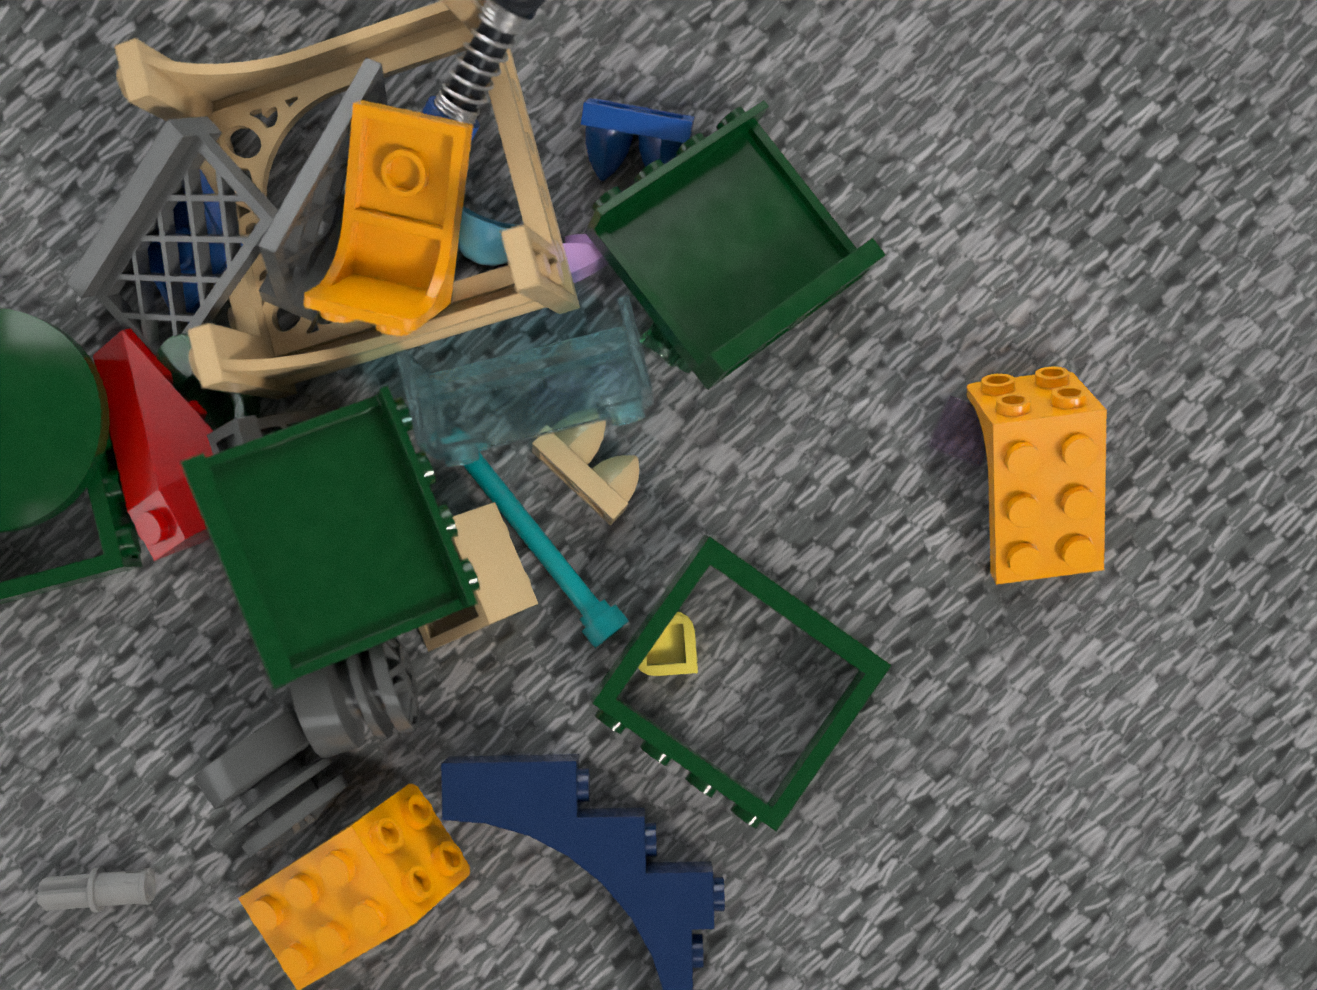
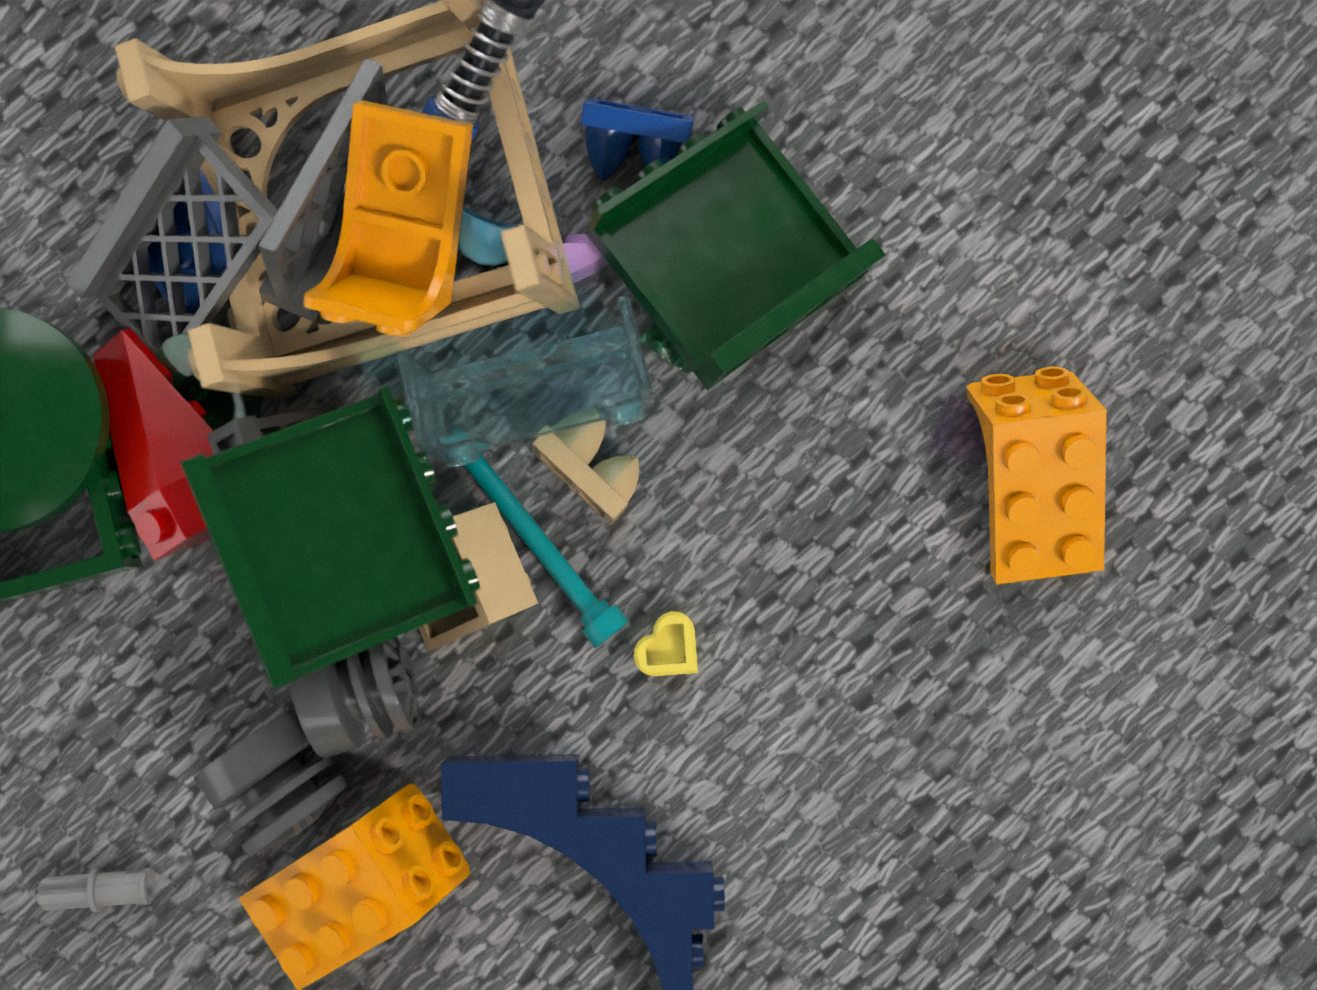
(702, 773): dark green window -> none

